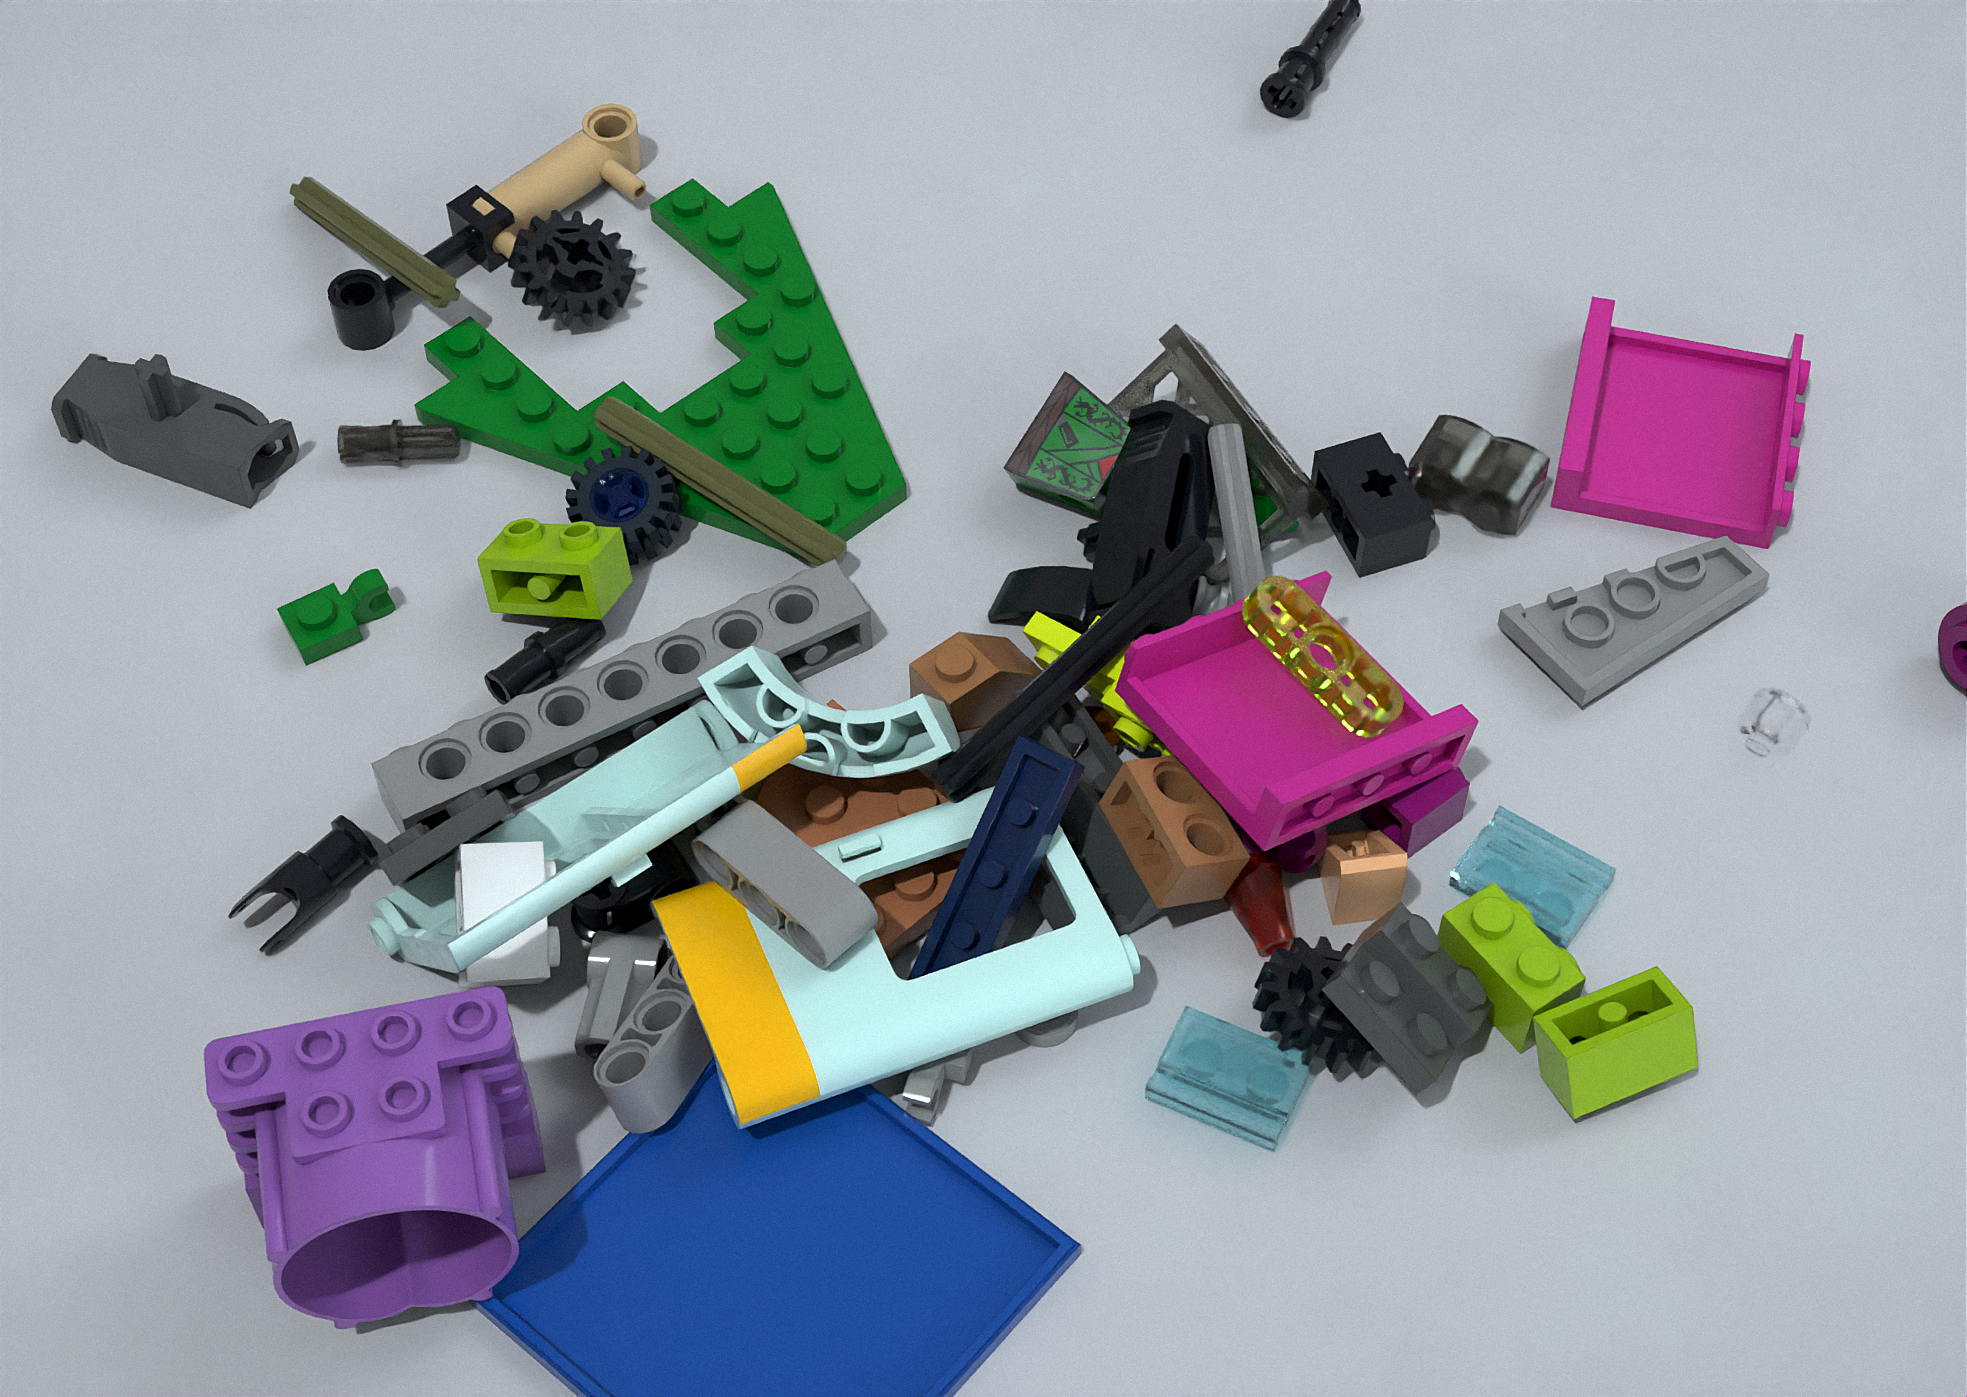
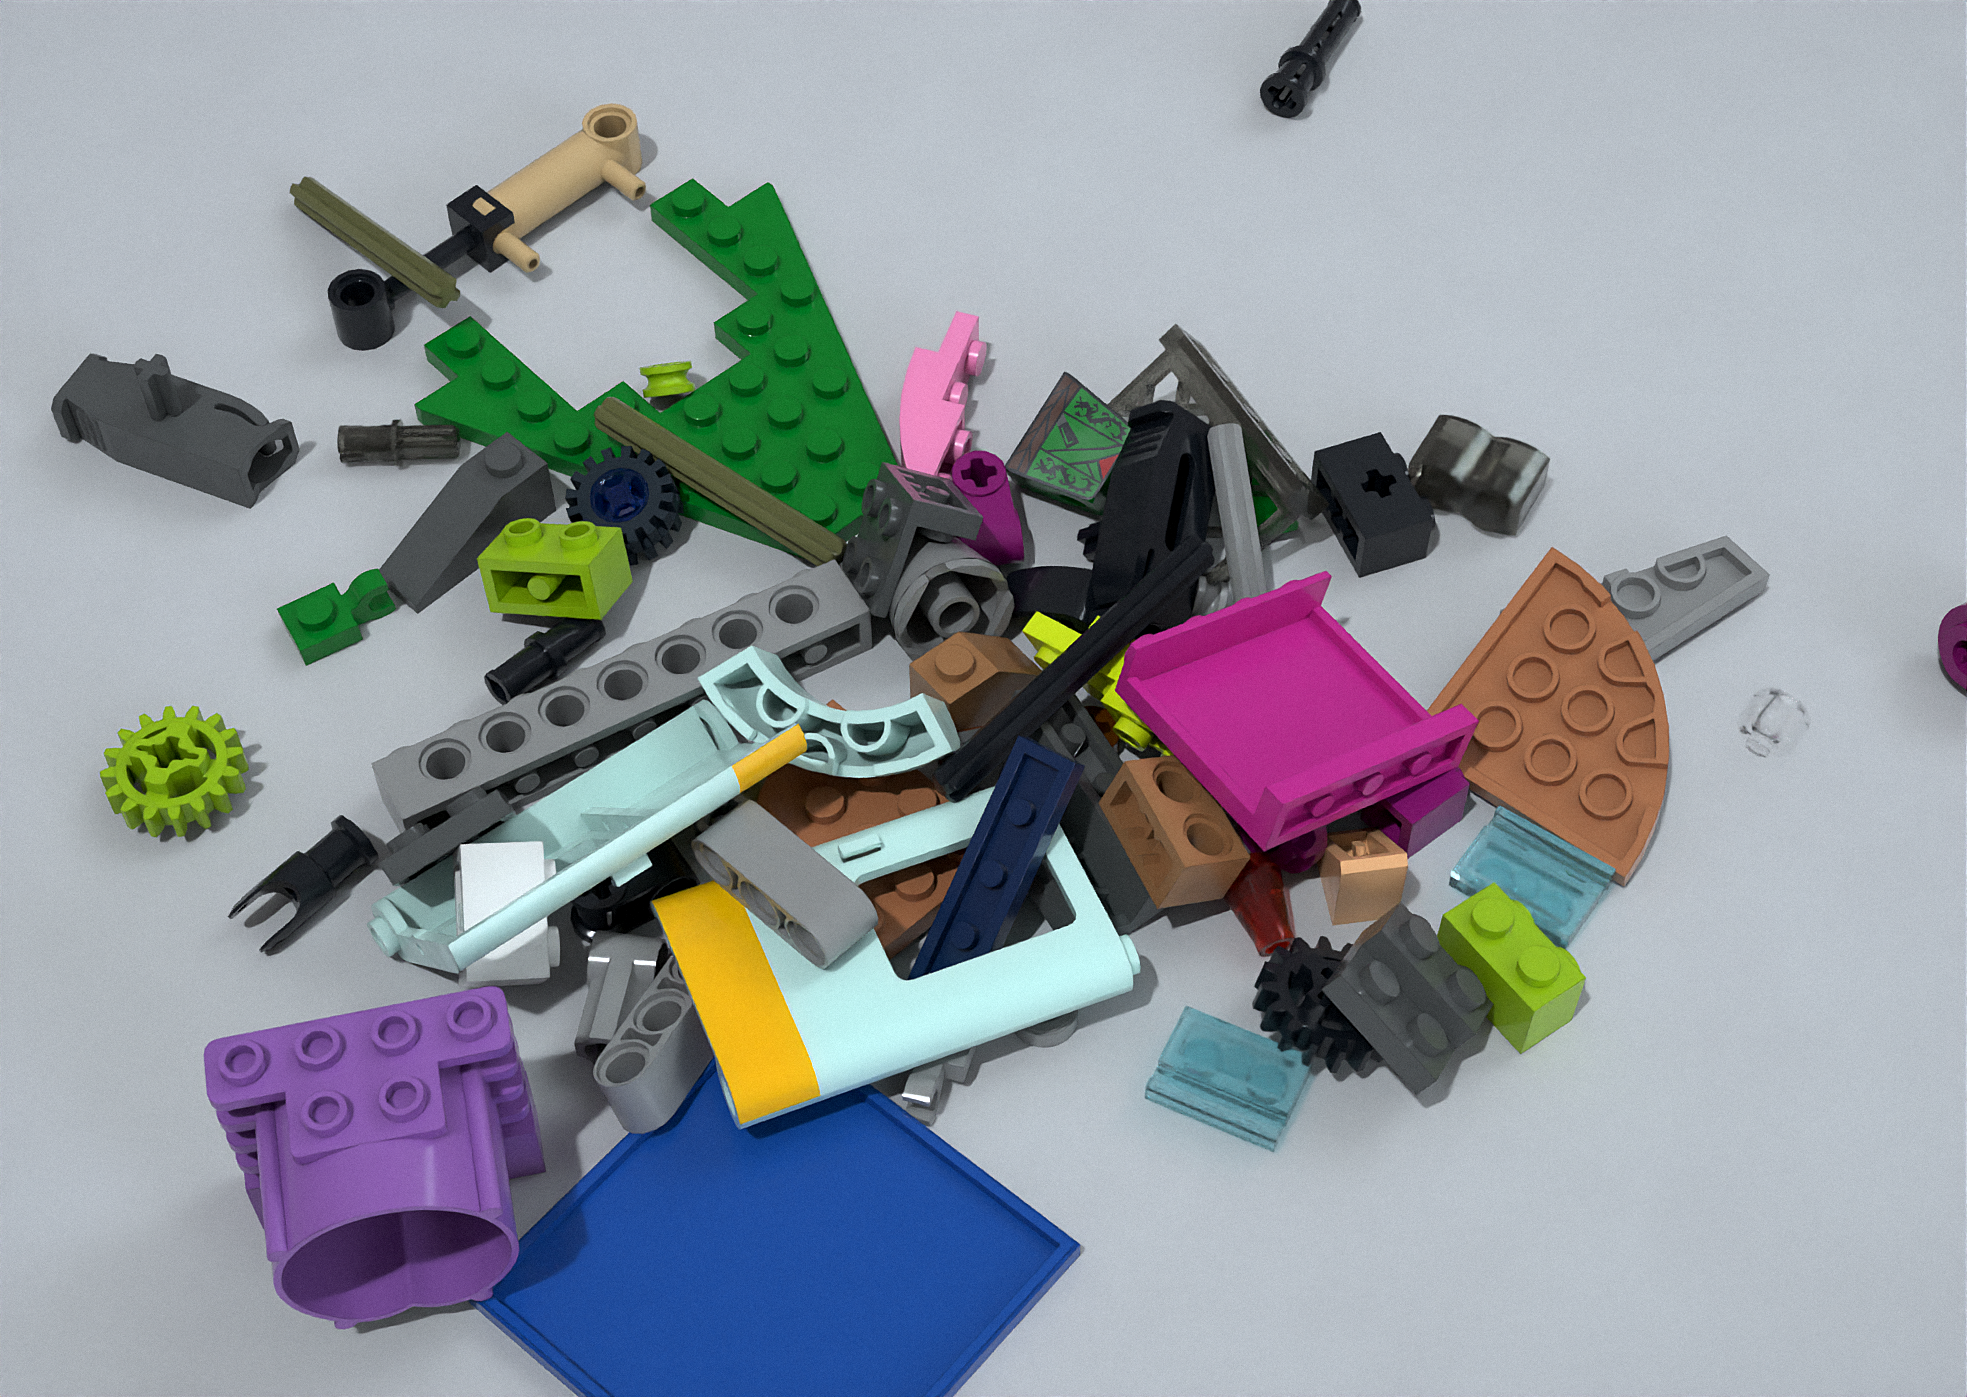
(174, 771): none -> lime gear
(465, 517): none -> dark grey slope
(571, 268): black gear -> none
(667, 379): none -> lime bush
(892, 511): none -> dark grey bracket
(936, 399): none -> bright pink slope
(947, 592): none -> light grey cone
(986, 485): none -> magenta piece
(1324, 683): clear neon green beam -> none
(1567, 716): none -> nougat plate
(1615, 1042): lime brick -> none
(1681, 433): dark pink panel -> none

